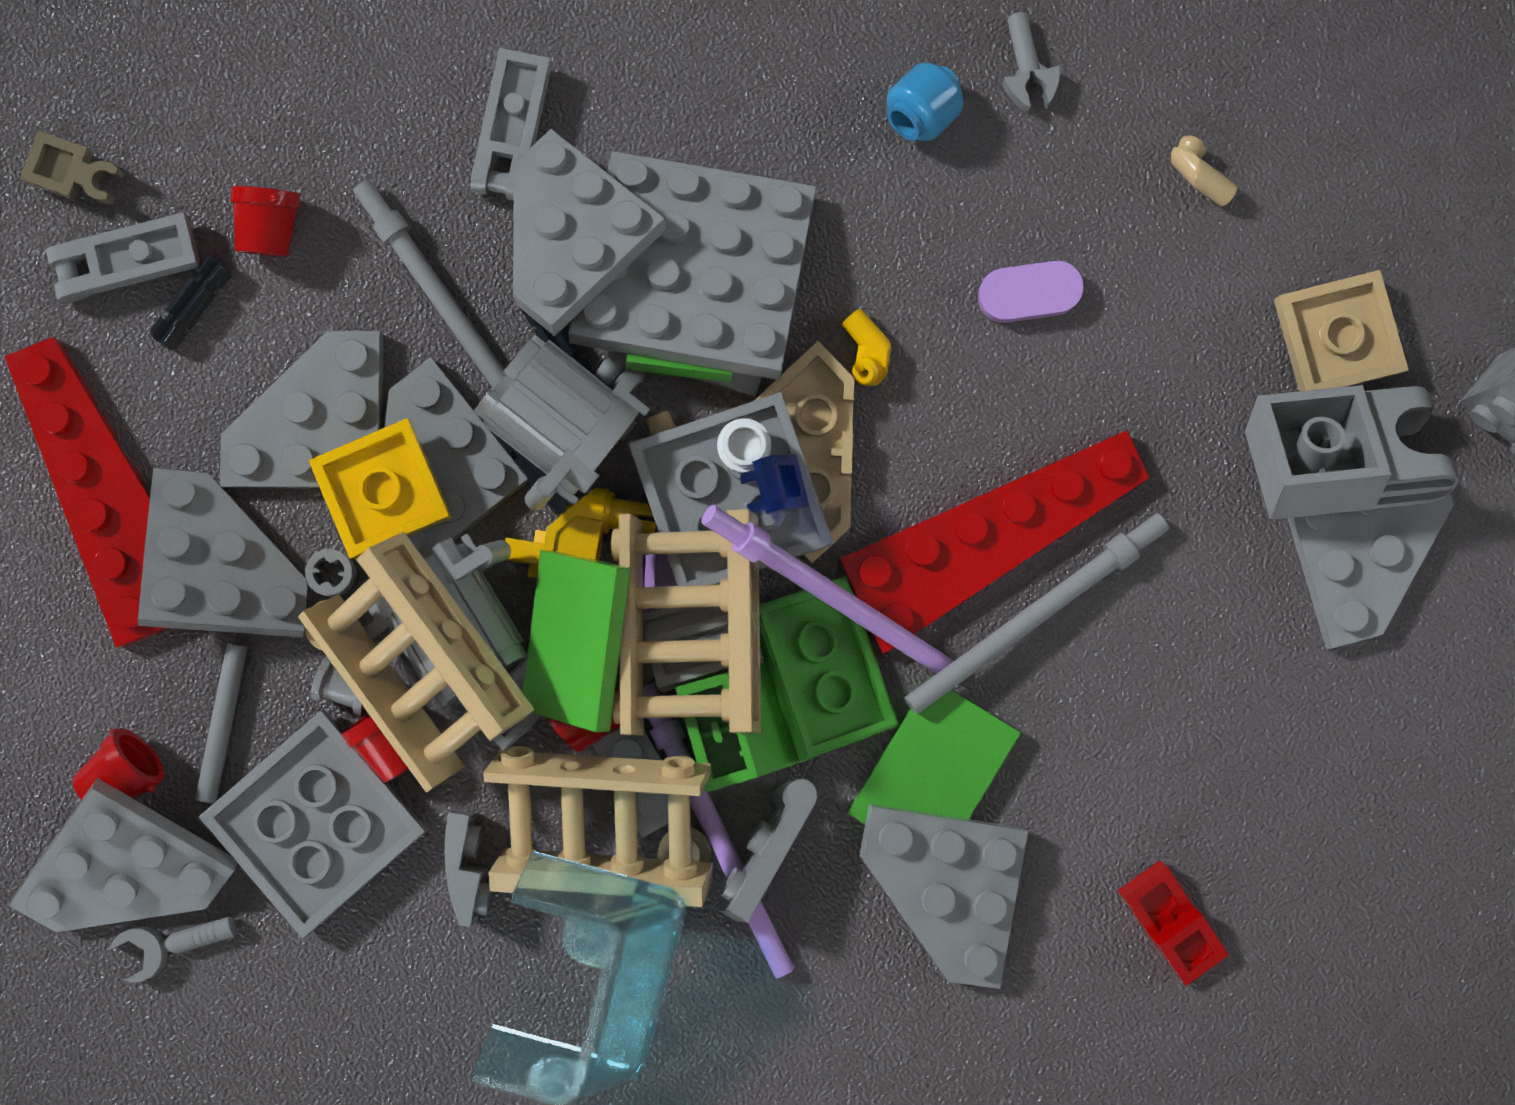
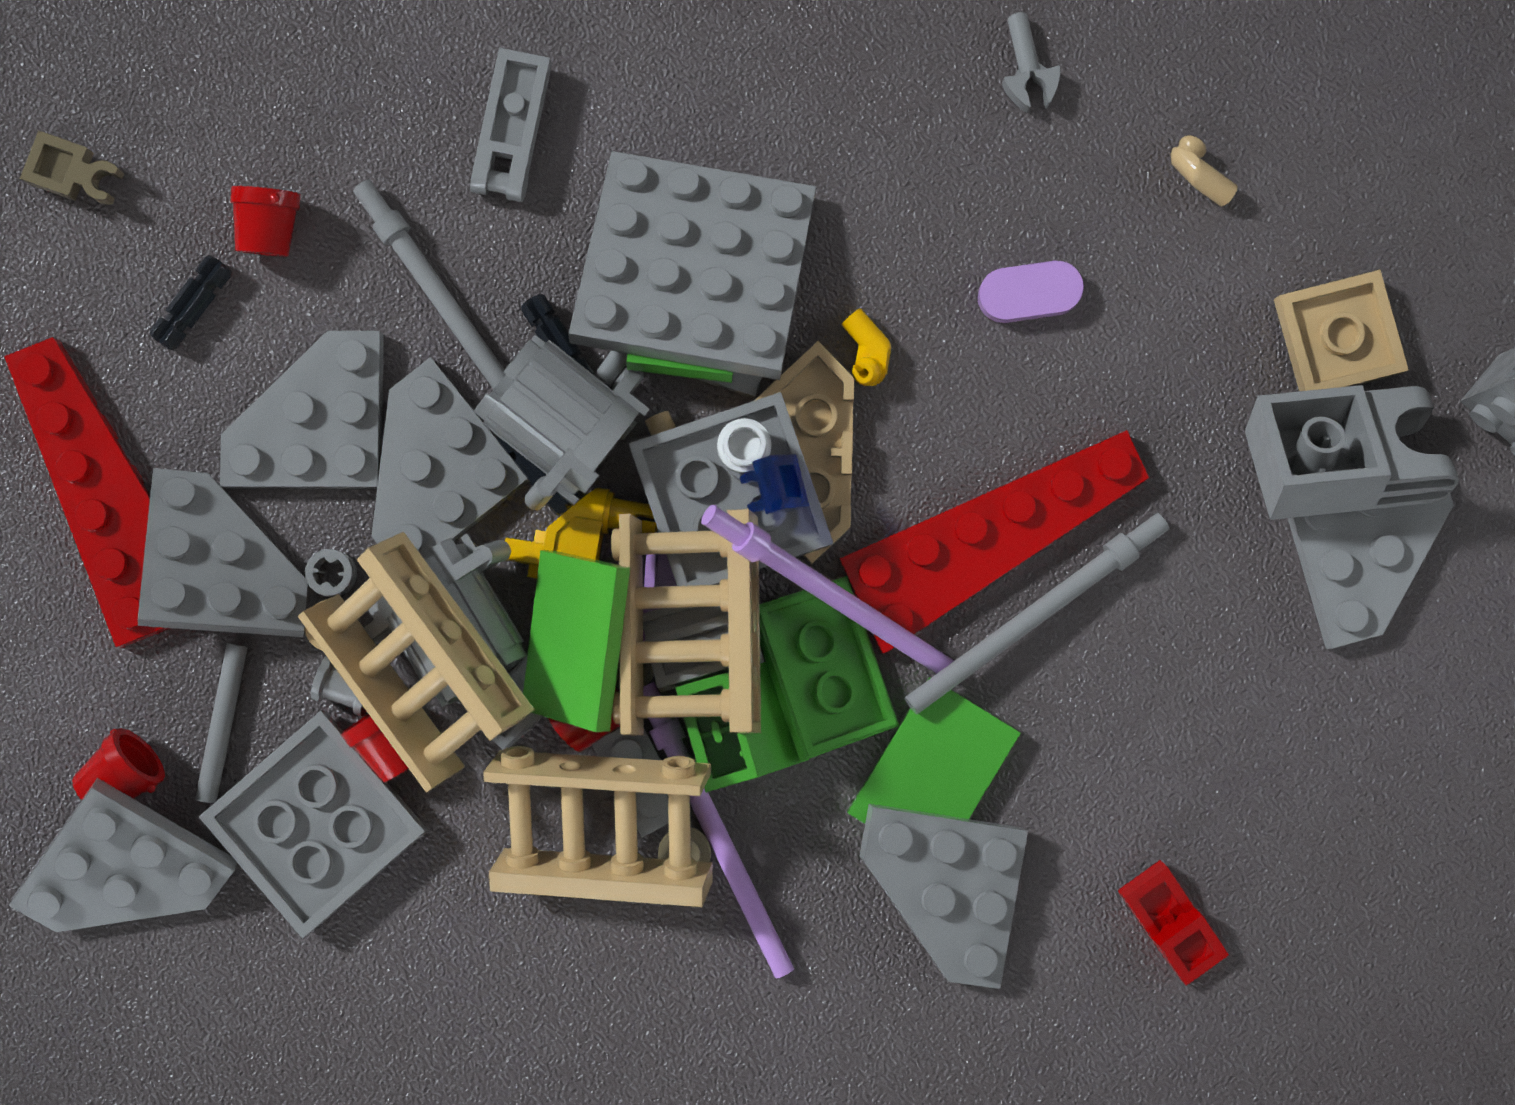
(124, 257): light grey plate -> none
(157, 948): light grey piece -> none
(380, 487): yellow plate -> none
(465, 883): light grey slope -> none
(571, 231): light grey plate -> none
(633, 938): clear light blue windscreen -> none
(768, 849): light grey plate -> none
(924, 102): dark azure head -> none

